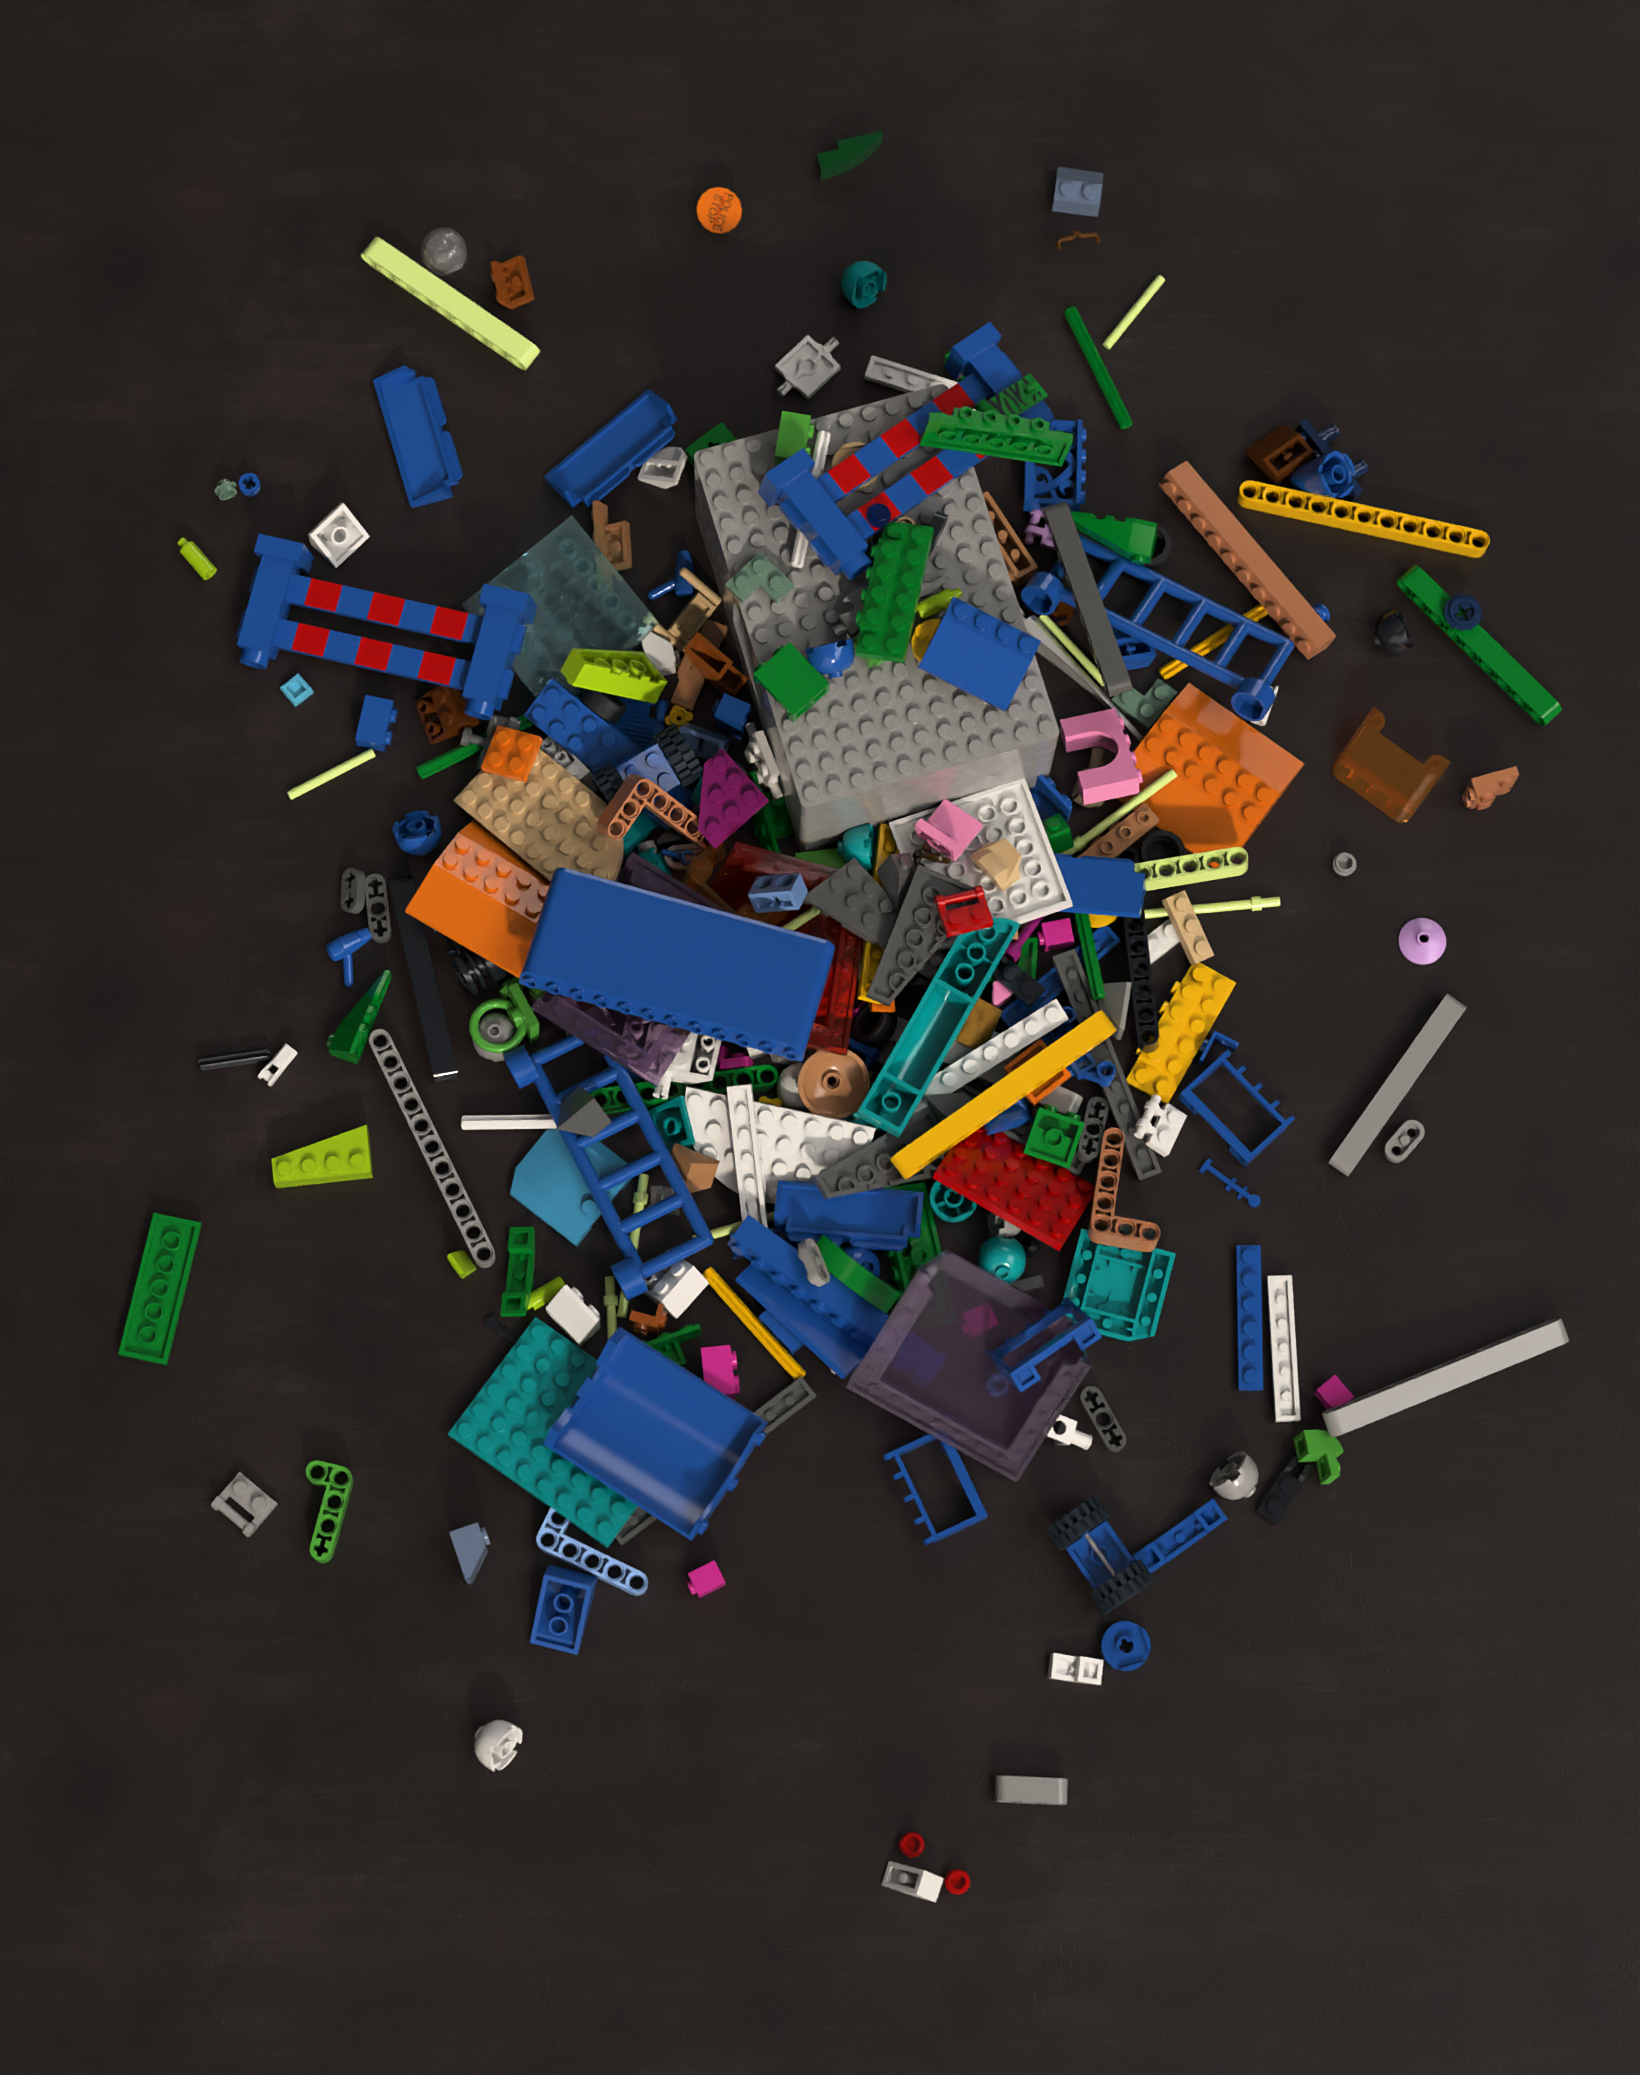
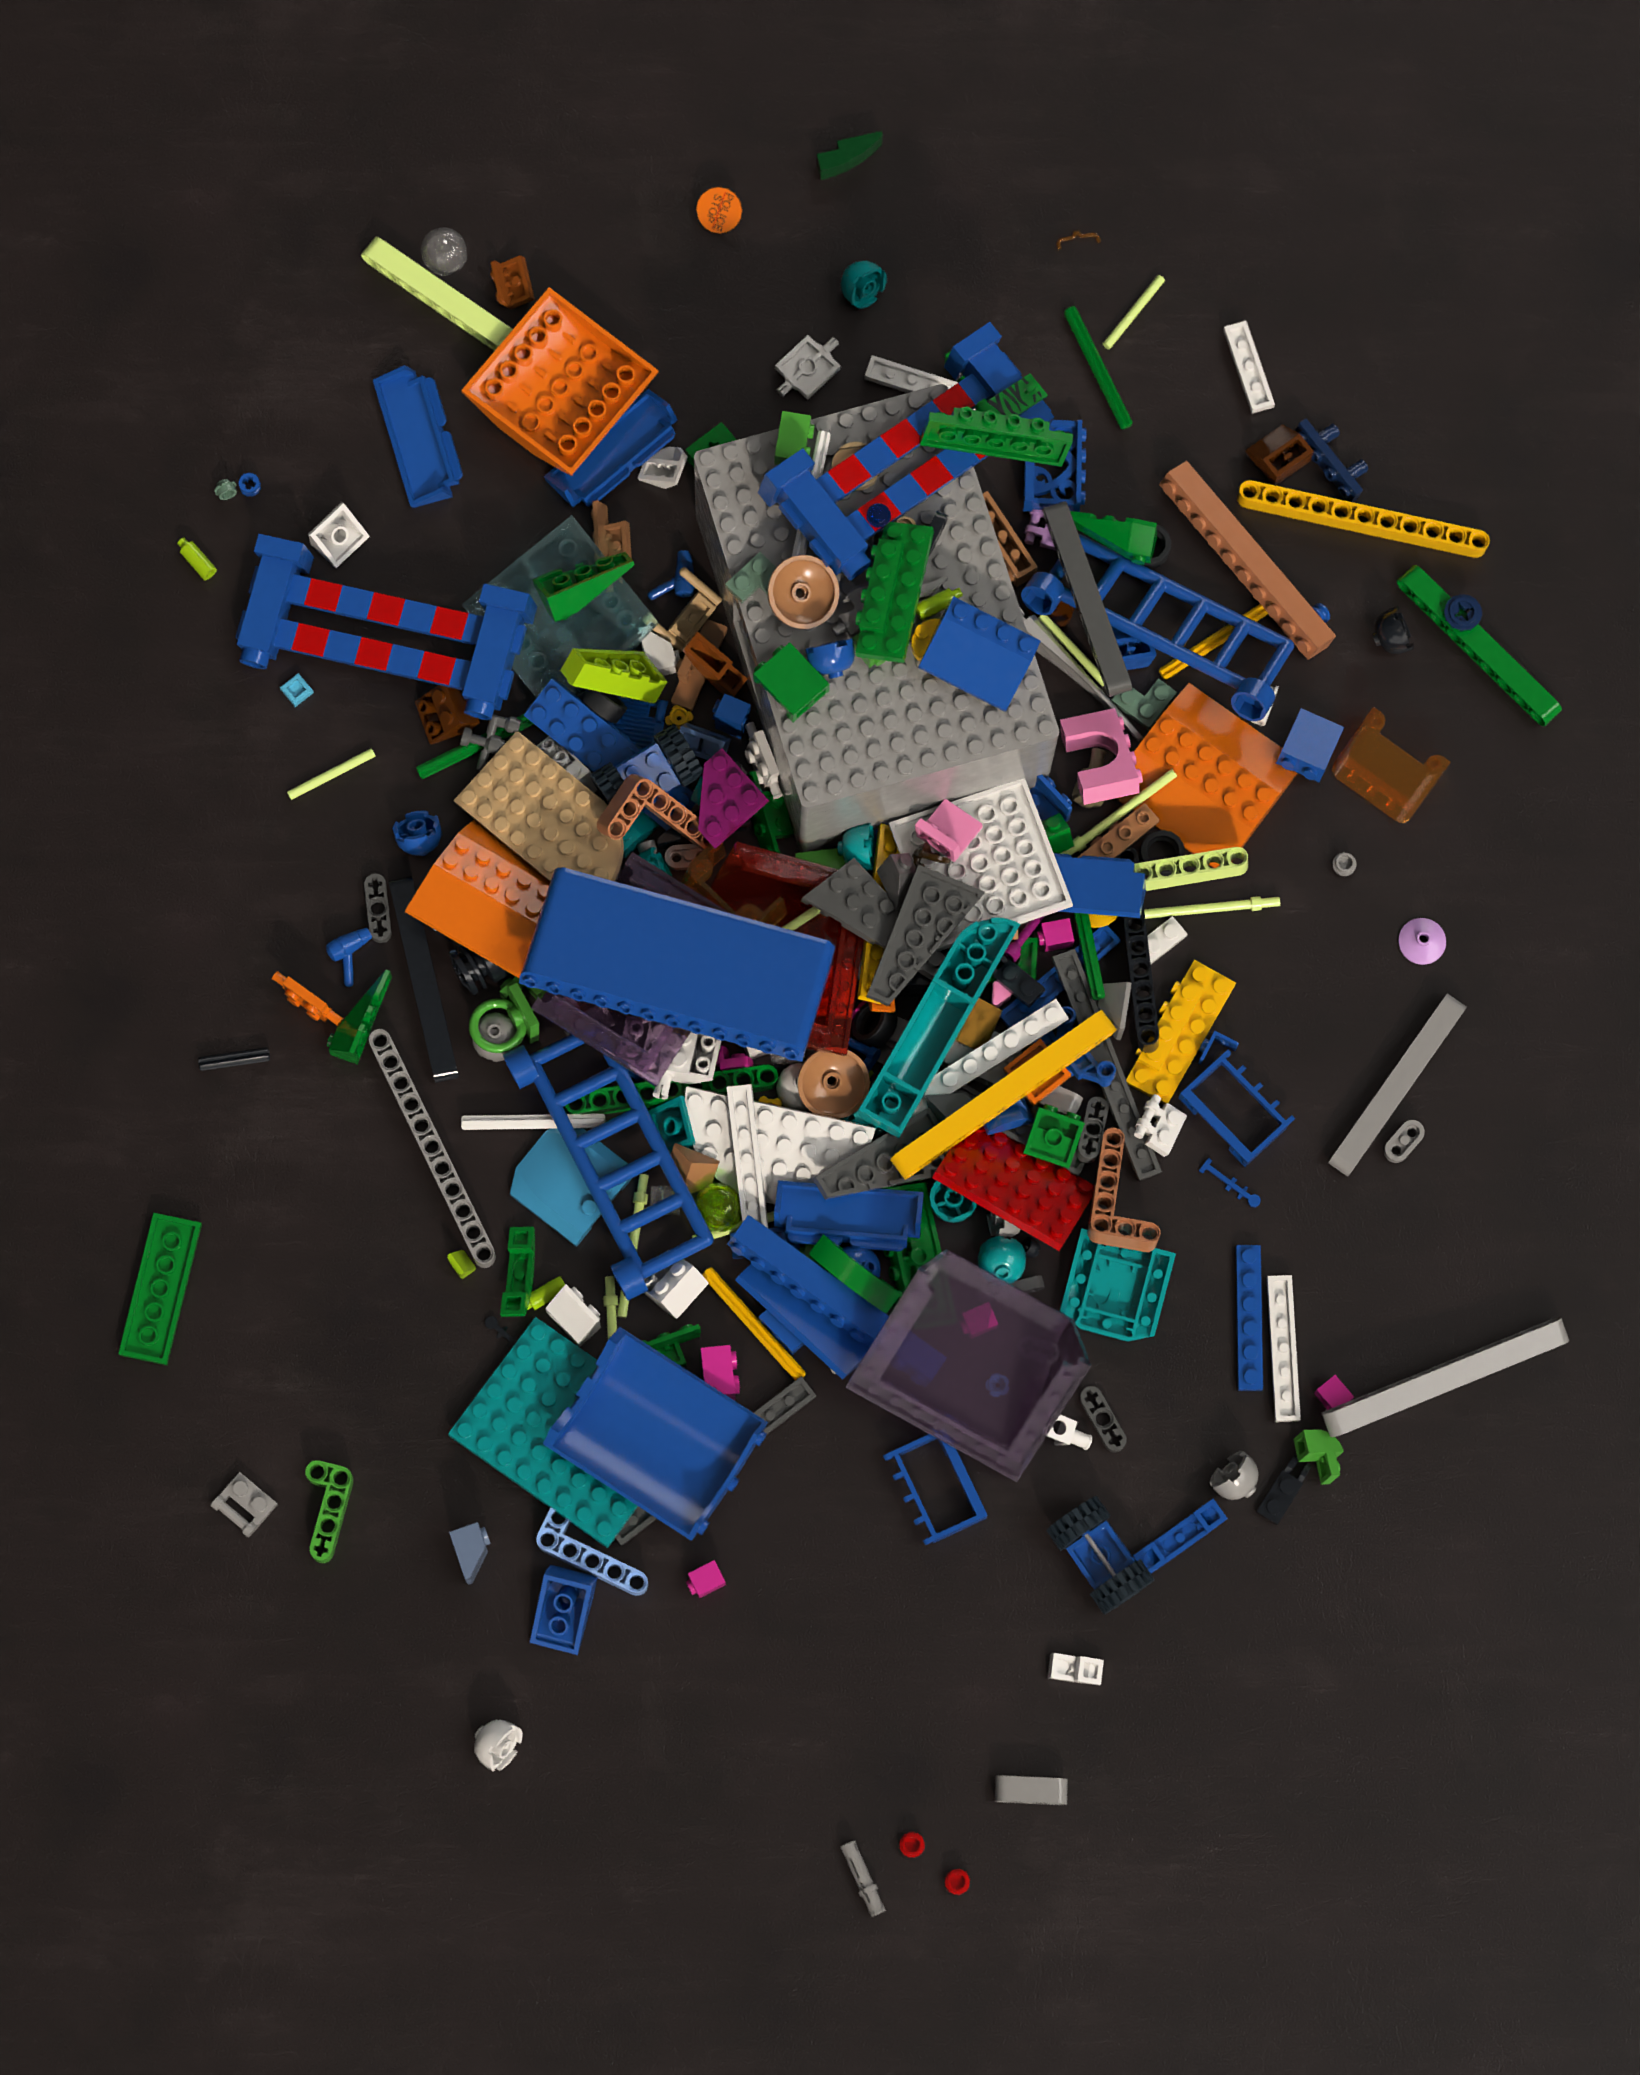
(280, 1062): white bar -> none
(301, 996): none -> orange plate
(327, 1161): lime wedge -> none
(352, 890): dark grey beam -> none
(376, 723): blue brick -> none
(511, 753): orange plate -> none
(558, 383): none -> orange slope
(572, 590): none -> green wedge
(582, 1114): dark grey slope -> none
(646, 1323): dark orange bracket -> none
(678, 855): blue hand -> none
(719, 1206): none -> clear neon green cylinder
(777, 892): medium blue brick -> none
(814, 1263): light grey plate -> none
(818, 589): none -> medium nougat dish
(863, 1879): none -> light grey pin
(912, 1881): white slope -> none
(964, 918): red plate -> none
(999, 863): tan slope -> none
(1024, 1373): blue hinge -> none
(1077, 192): sand blue slope -> none
(1118, 1658): blue plate -> none
(1187, 927): tan plate -> none
(1248, 367): none -> white plate
(1310, 745): none -> blue brick
(1326, 475): blue cone -> none
(1483, 789): nougat plate -> none

